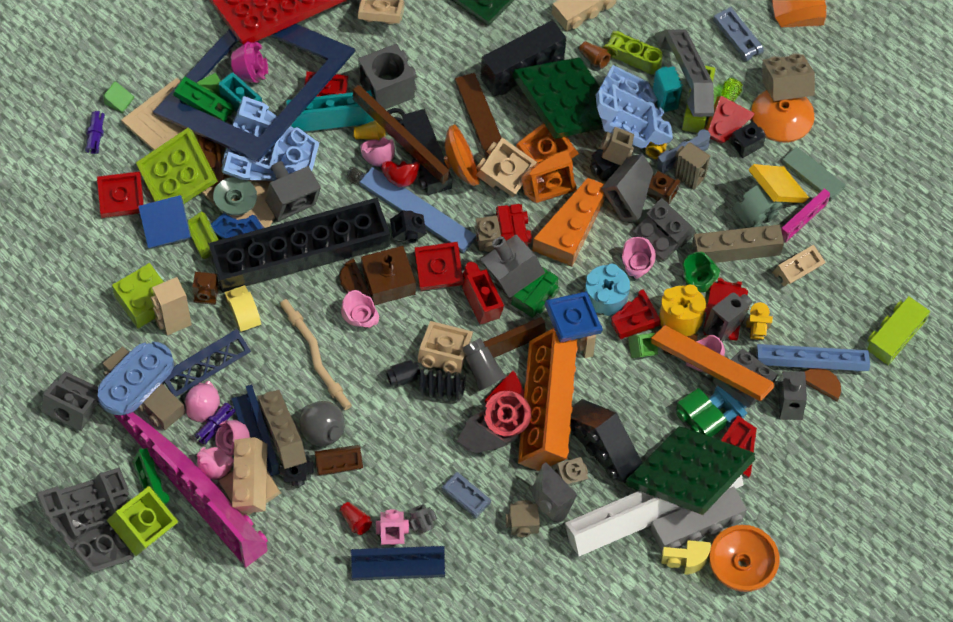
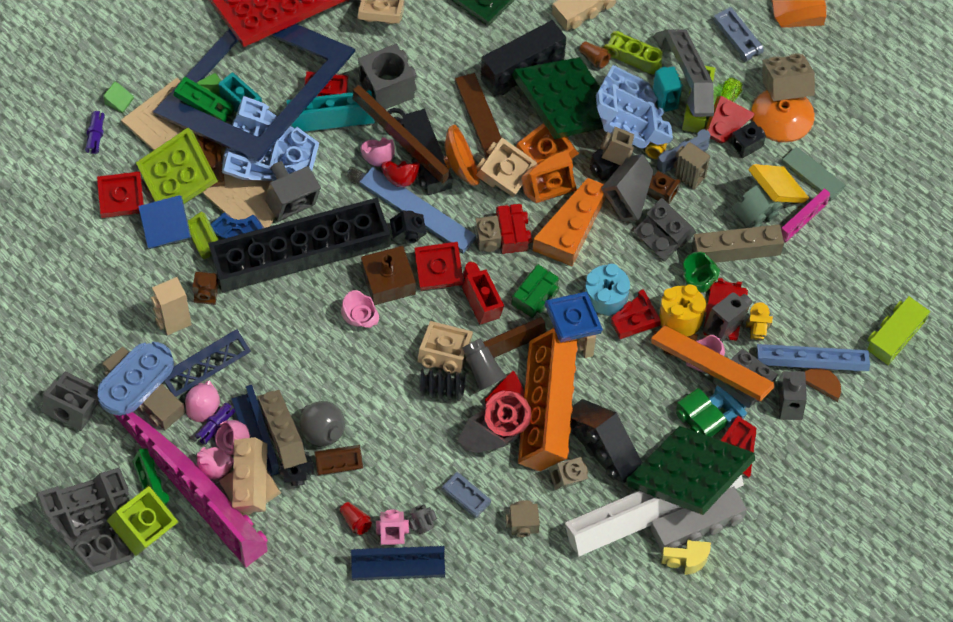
(135, 294): lime brick -> none
(235, 189): sand green dish -> none
(243, 308): light yellow brick -> none
(249, 63): dark pink cone -> none
(334, 389): tan bar -> none
(351, 278): reddish brown tile -> none
(369, 131): yellow cone -> none
(403, 373): black brick -> none
(512, 265): dark grey brick -> none
(553, 494): flat silver slope -> none
(638, 256): bright pink hair -> none
(641, 345): bright green slope -> none
(747, 545): orange dish -> none
(799, 265): tan hinge -> none

